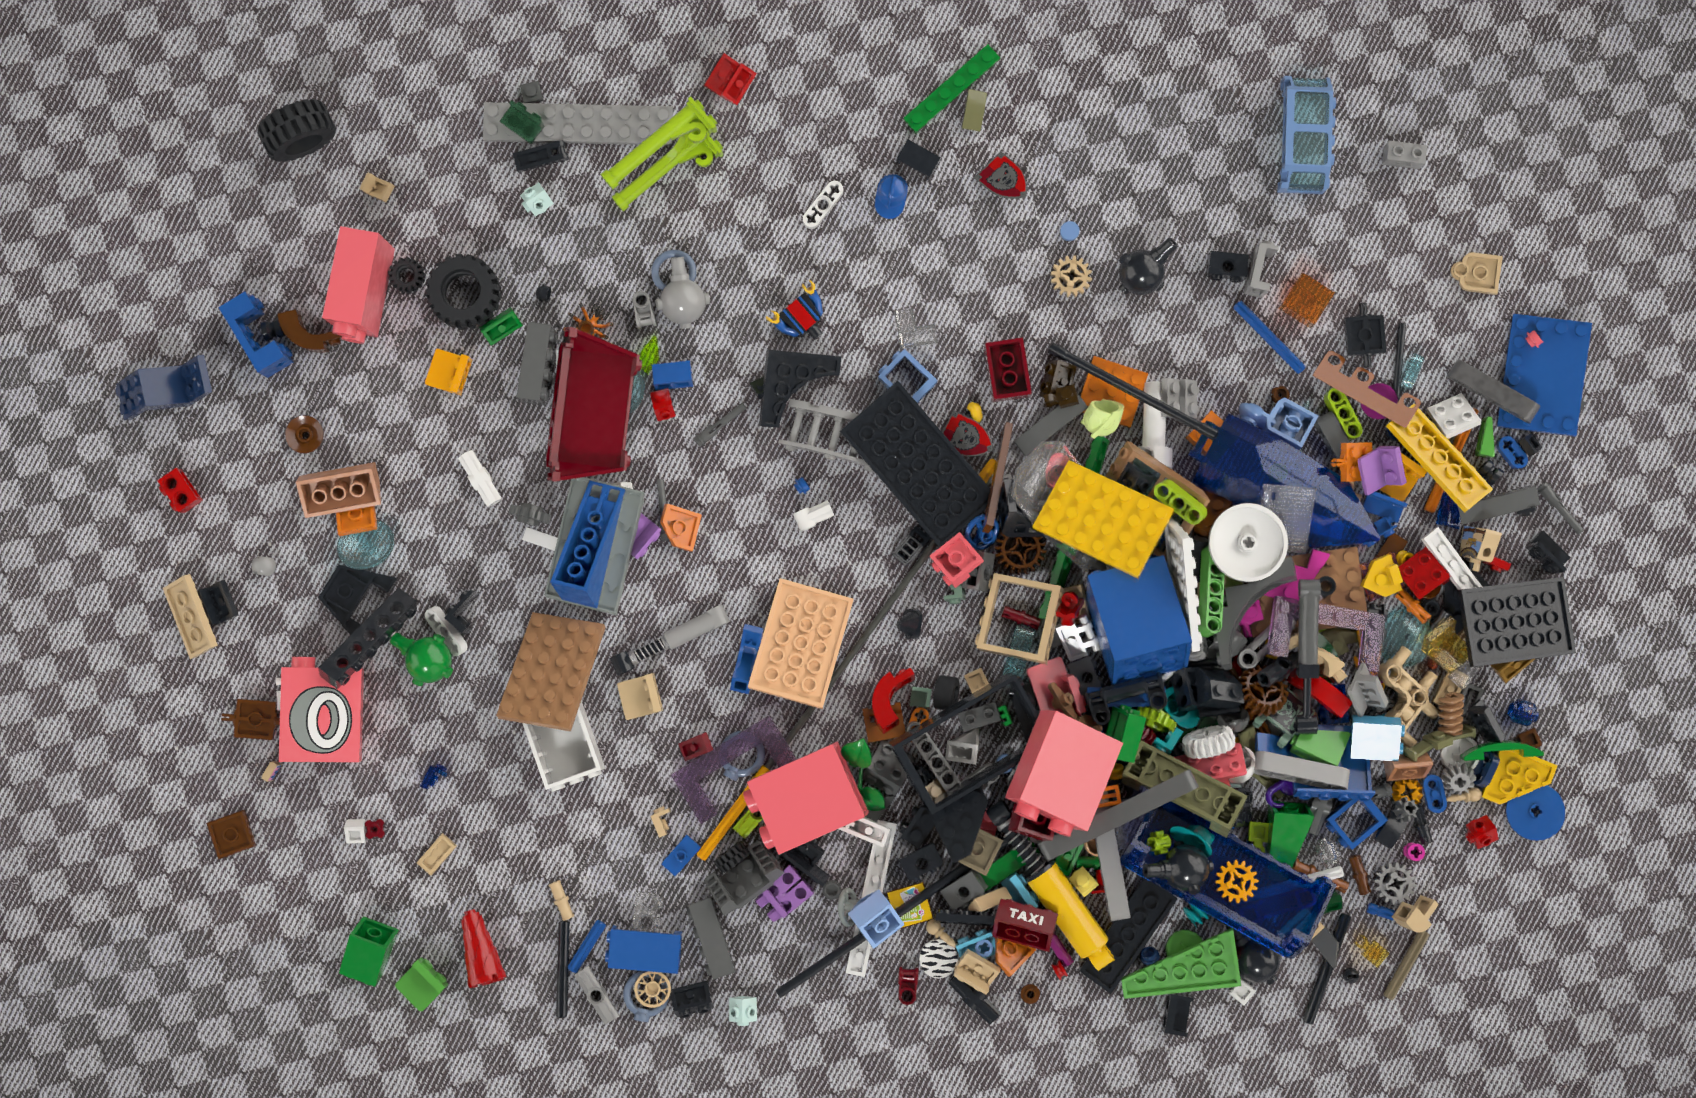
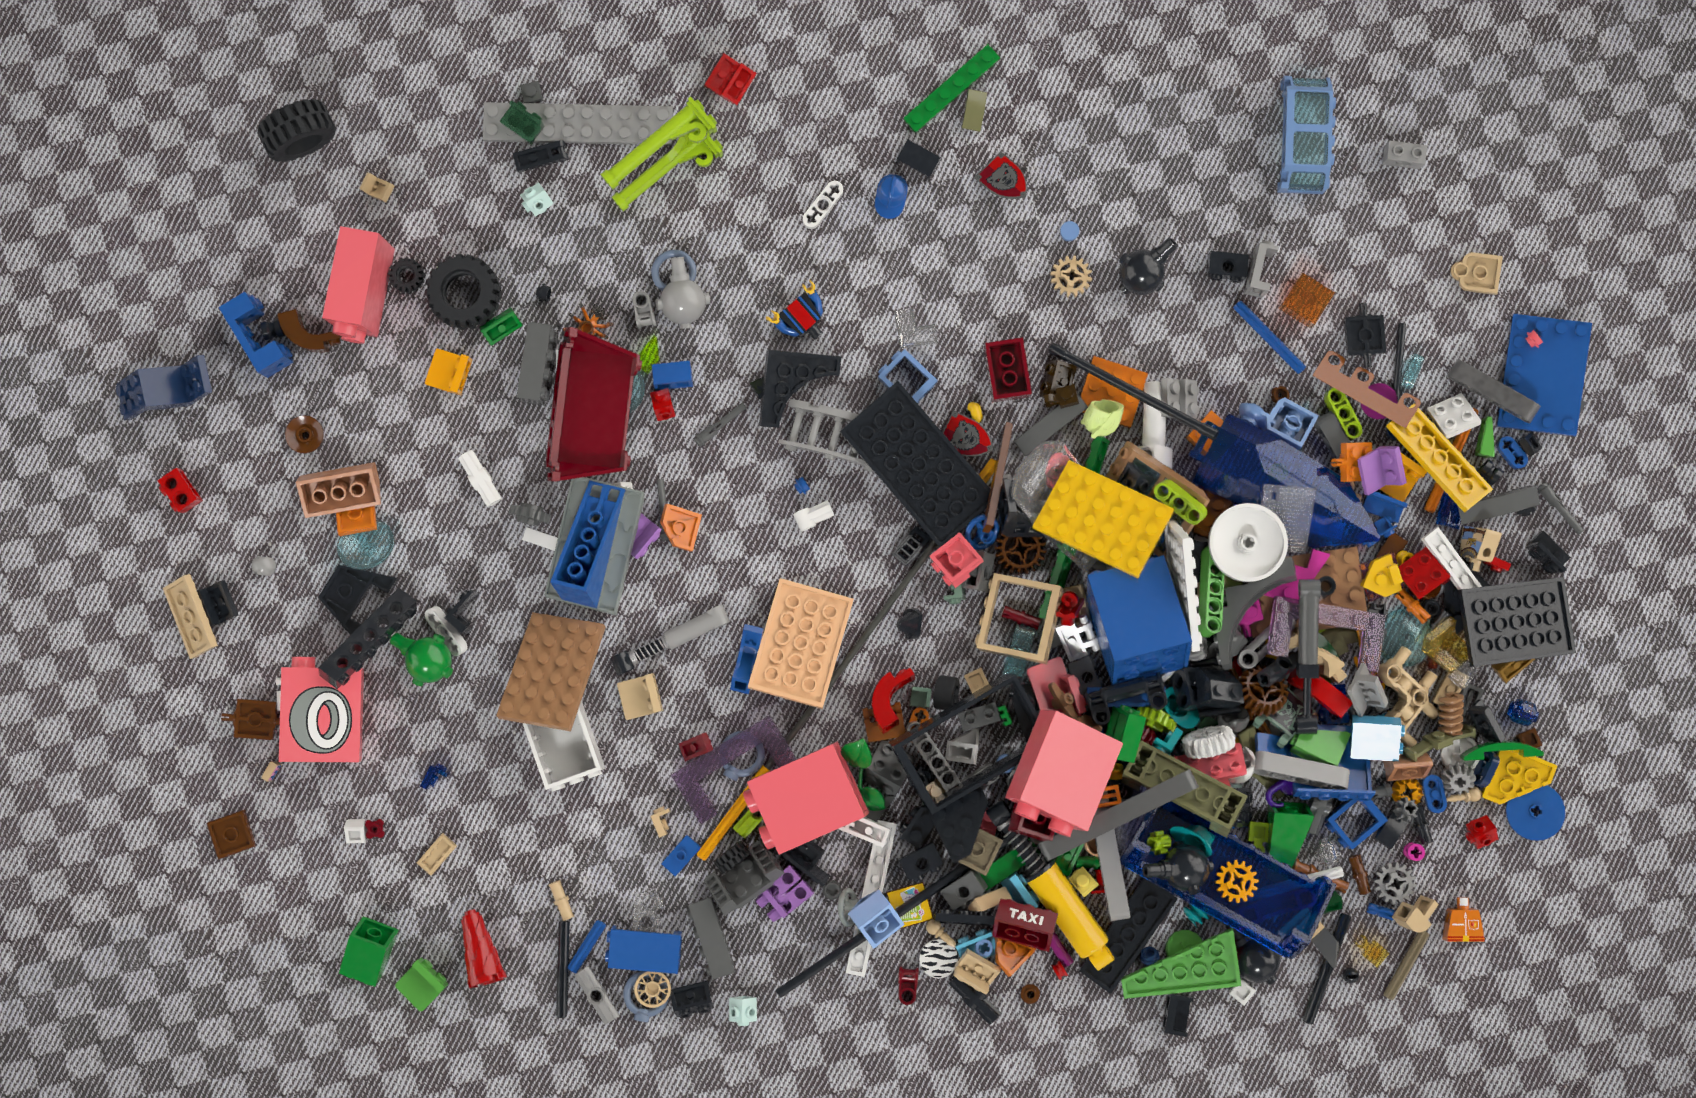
(1463, 923): none -> orange torso

